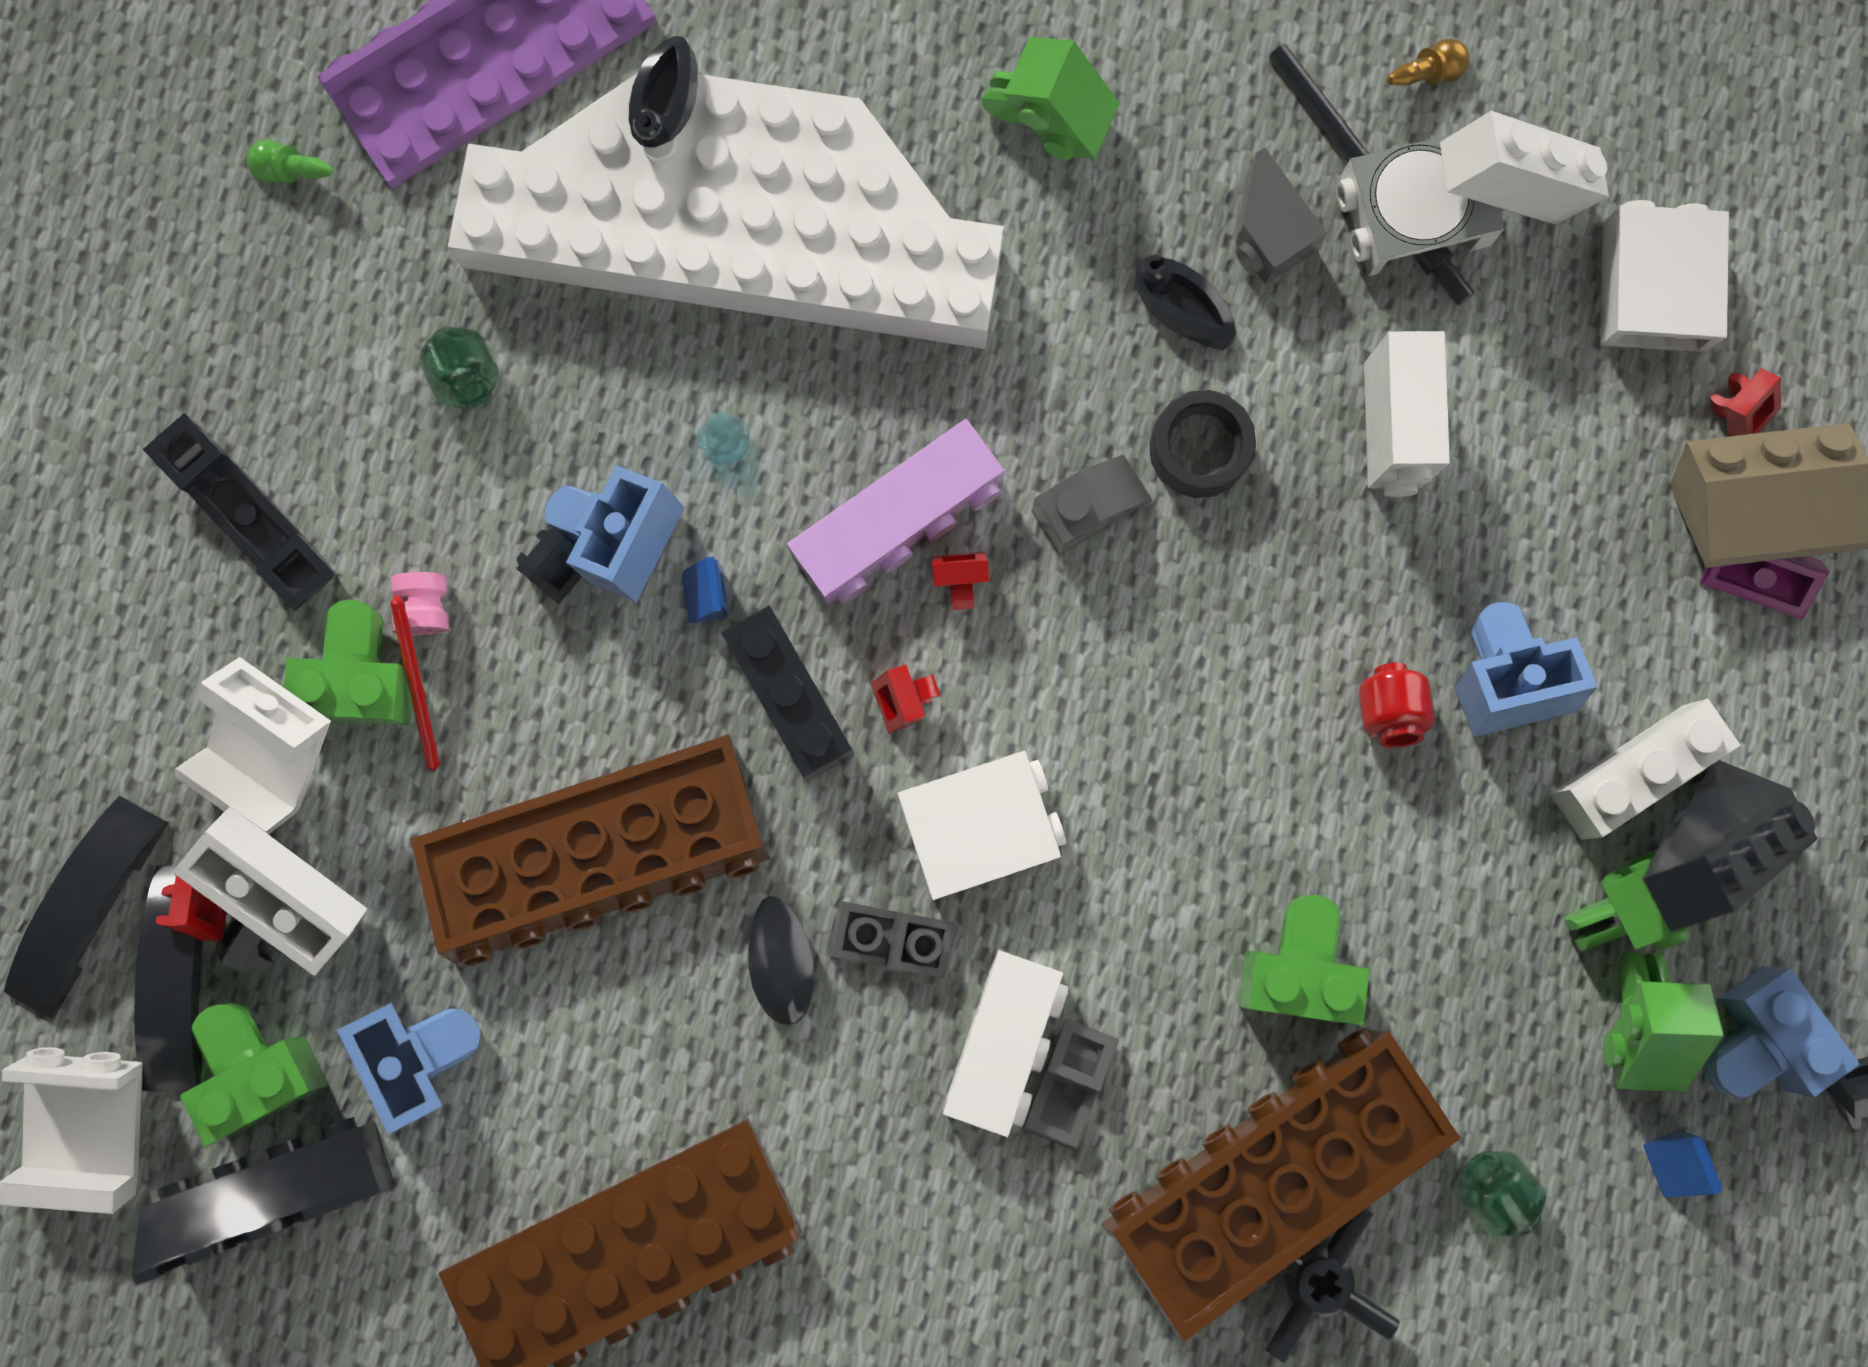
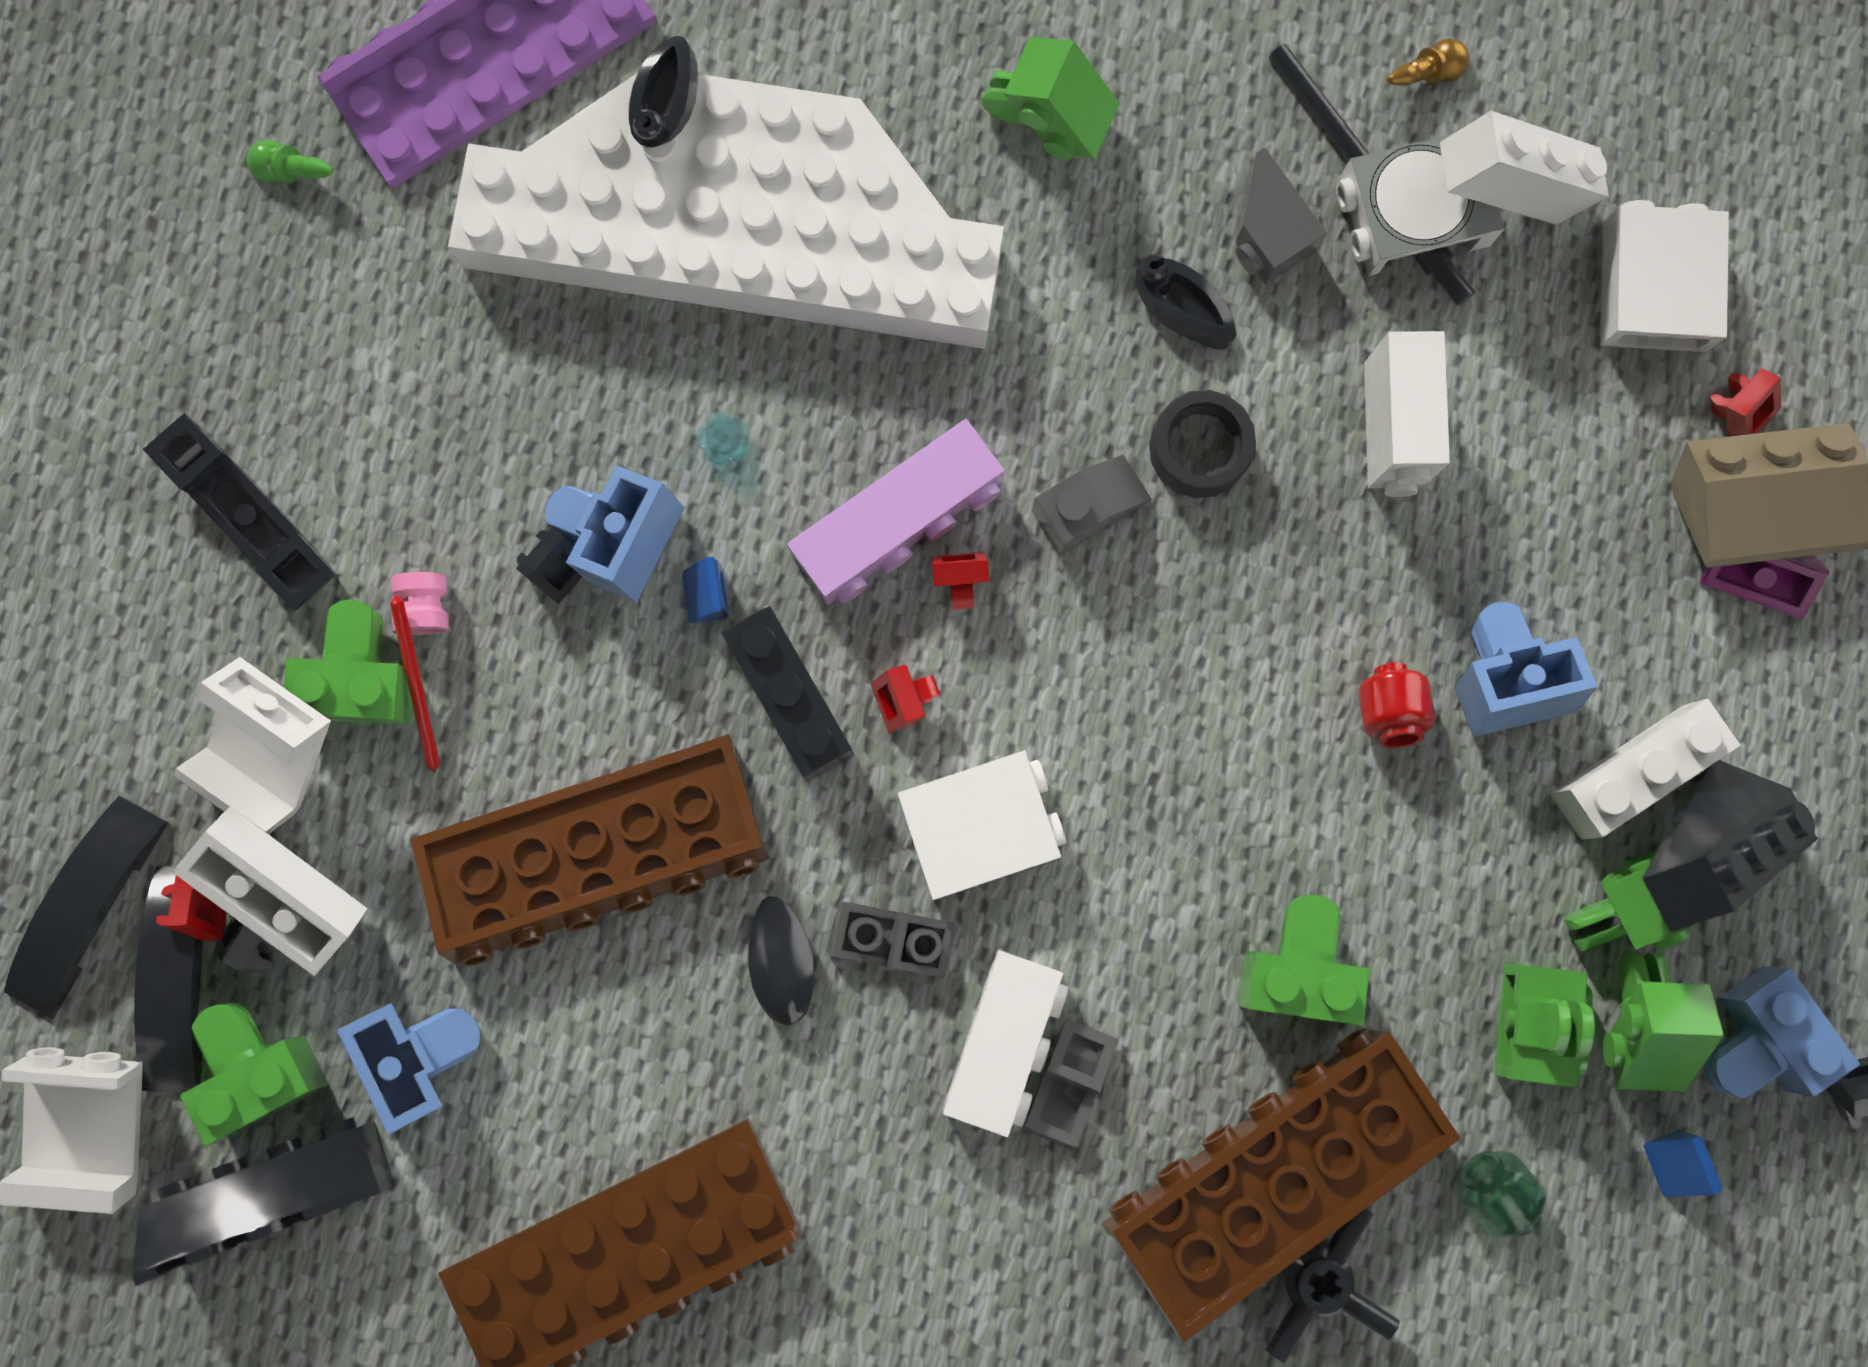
(459, 367): clear green head -> none
(1544, 1025): none -> bright green brick

